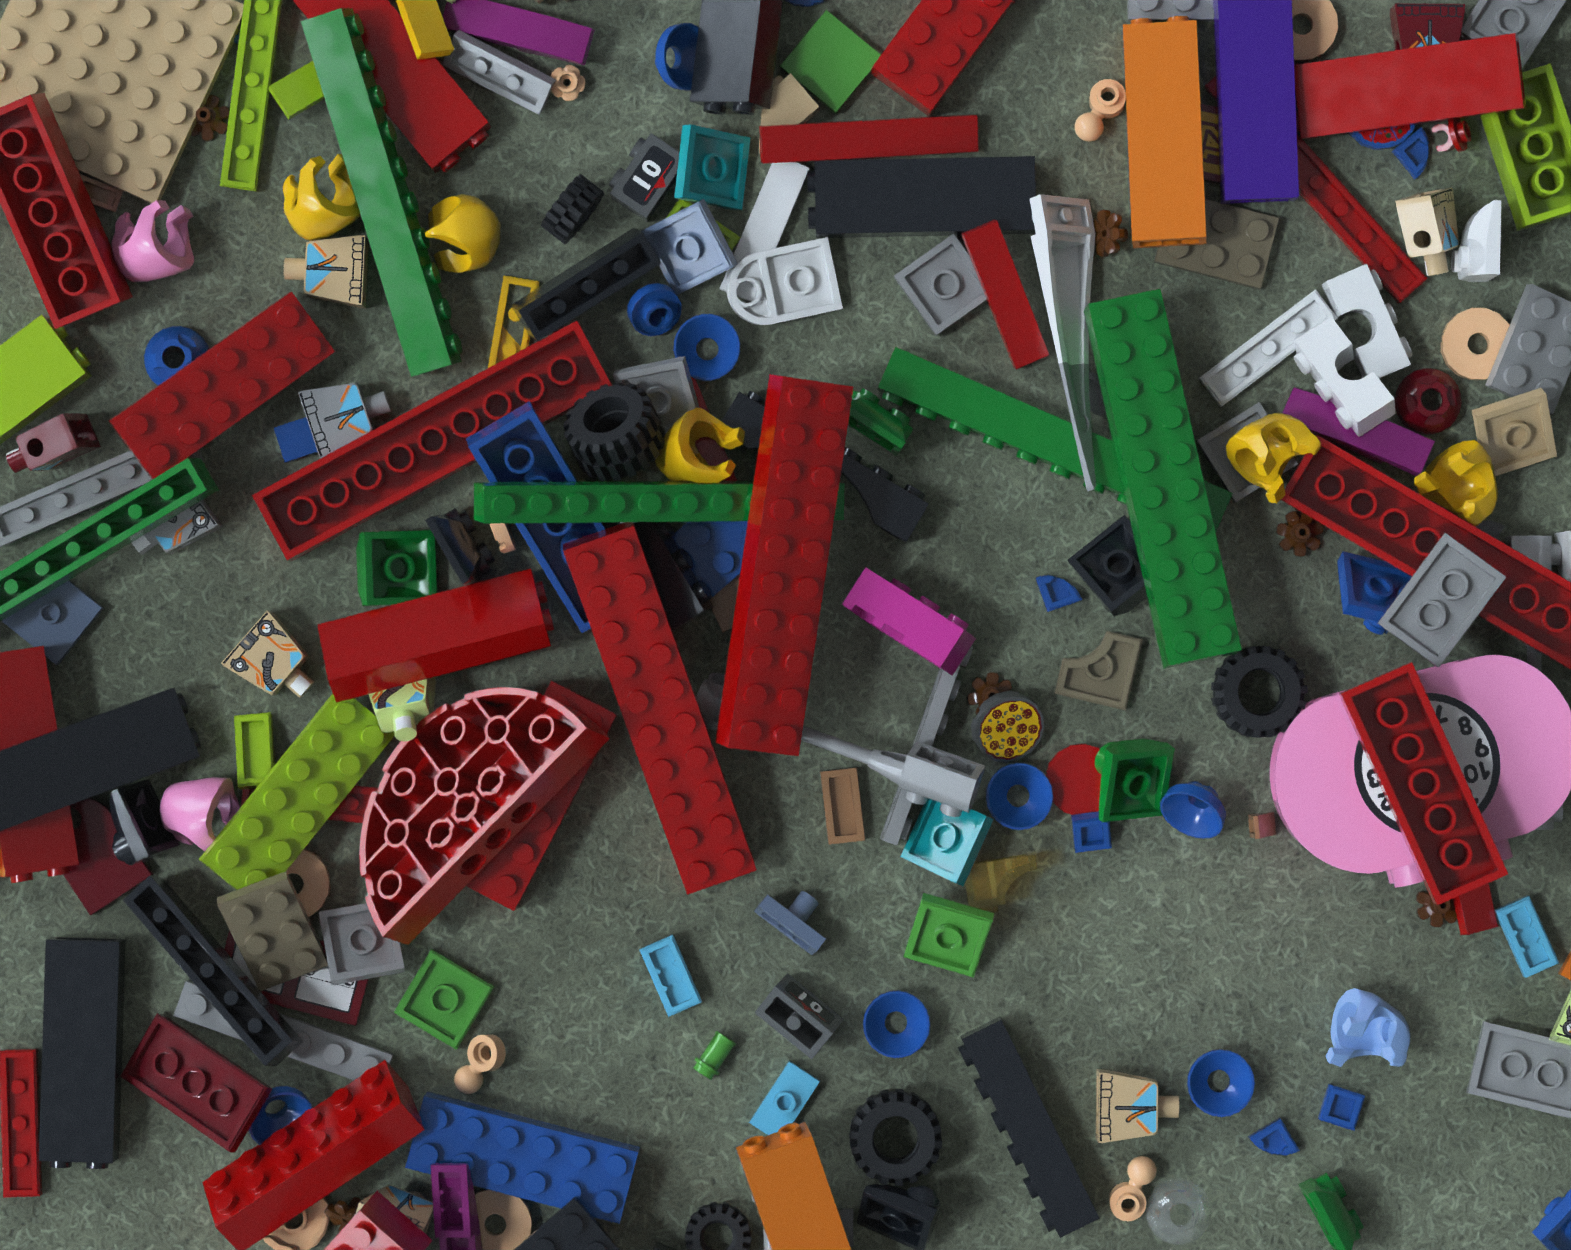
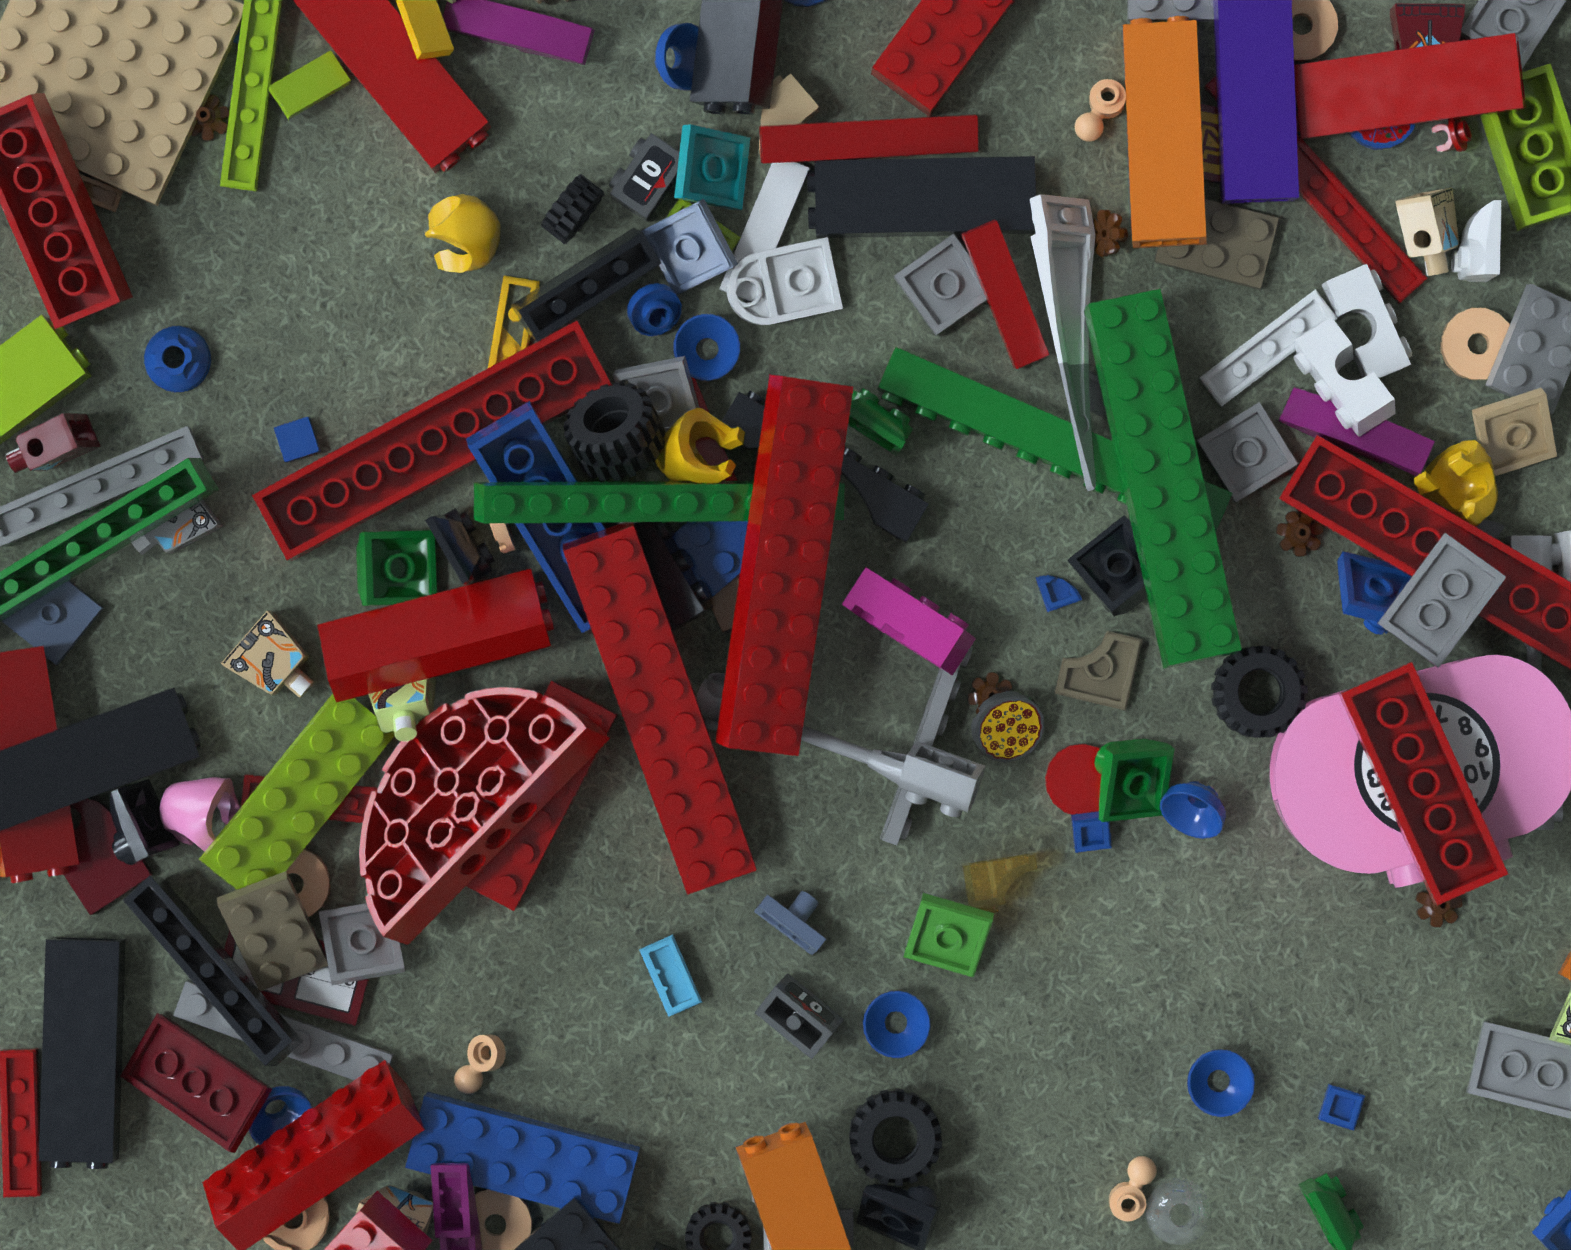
(139, 251): bright pink piece -> none
(222, 385): red brick -> none
(253, 748): lime tile -> none
(308, 209): yellow piece -> none
(333, 270): tan torso -> none
(341, 414): light grey torso -> none
(342, 1213): reddish brown plant -> none
(382, 190): green brick -> none
(444, 999): bright green tile -> none
(499, 72): light grey plate -> none
(577, 84): light nougat plate -> none
(714, 1055): bright green pin -> none
(784, 1099): medium azure plate -> none
(830, 61): bright green tile -> none
(842, 806): medium nougat tile -> none
(945, 842): teal tile -> none
(1029, 1127): black brick -> none
(1039, 796): blue piece -> none
(1129, 1106): tan torso -> none
(1261, 825): medium nougat piece -> none
(1265, 448): yellow piece -> none
(1274, 1139): blue tile -> none
(1367, 1026): light blue piece -> none
(1409, 404): dark red piece -> none
(1413, 153): blue tile -> none
(1475, 911): red tile -> none
(1526, 936): medium azure plate -> none

